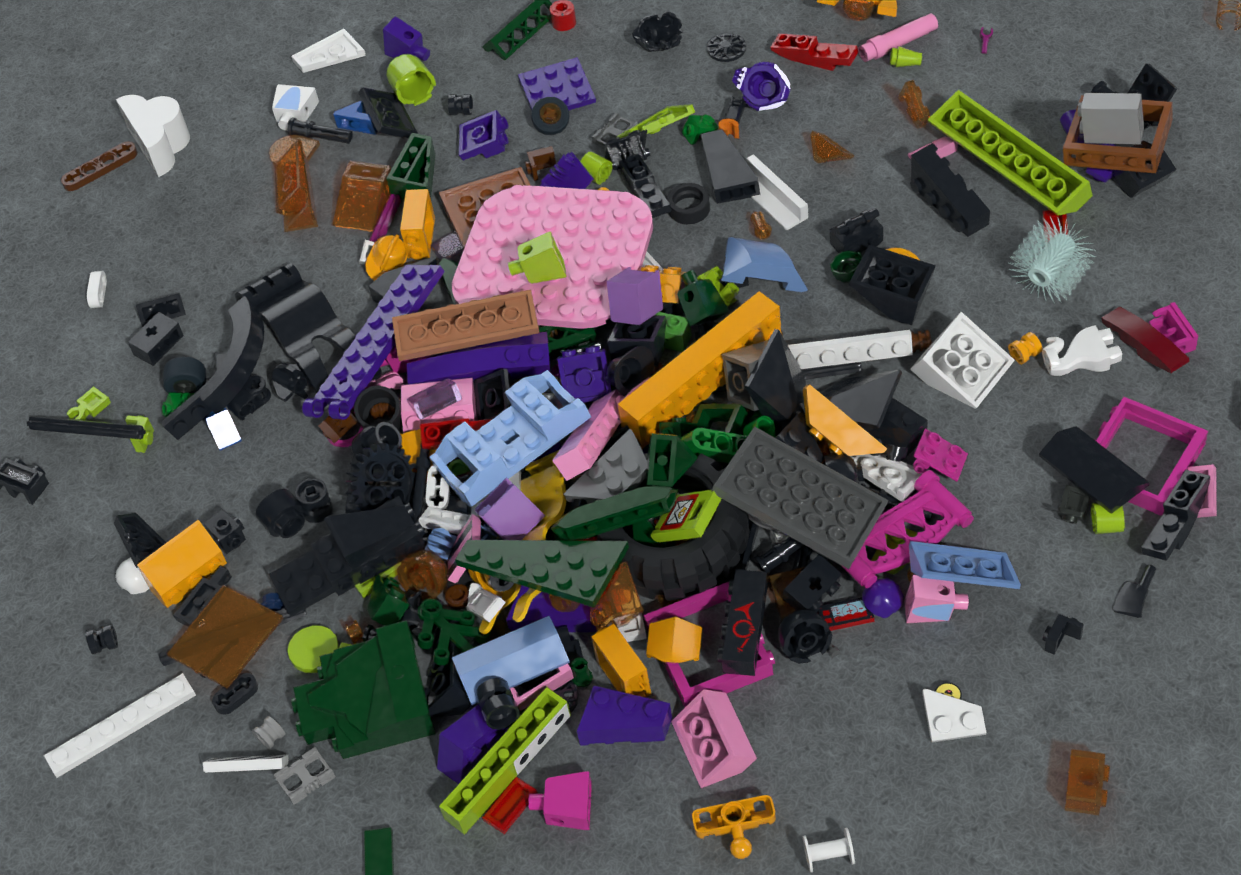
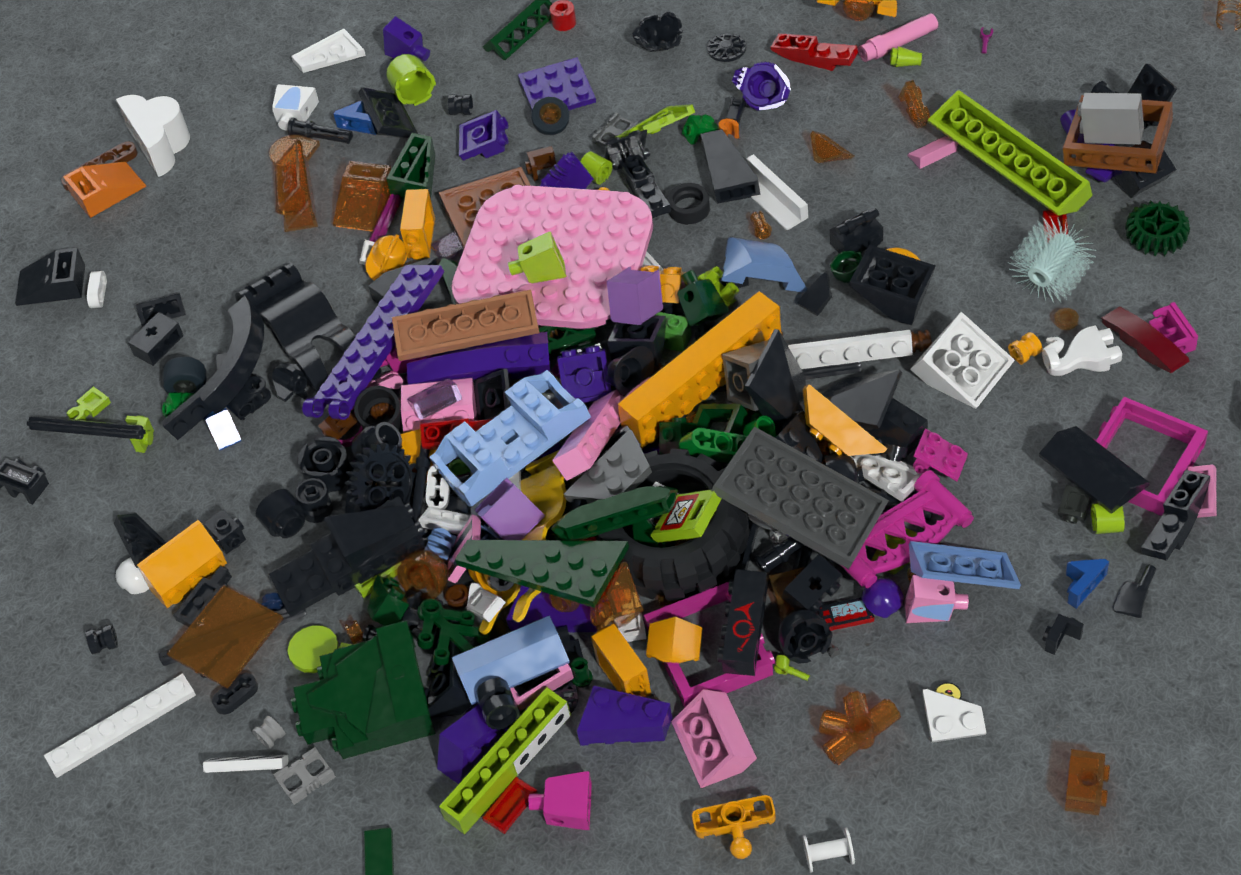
(52, 278): none -> black slope
(102, 185): none -> orange slope
(326, 461): none -> black brick
(667, 459): dark green slope -> none
(782, 667): none -> lime hand
(817, 295): none -> black slope
(858, 717): none -> clear orange piece
(947, 191): black wedge -> none
(1066, 319): none -> clear orange tile
(1086, 577): none -> blue slope
(1171, 232): none -> dark green gear

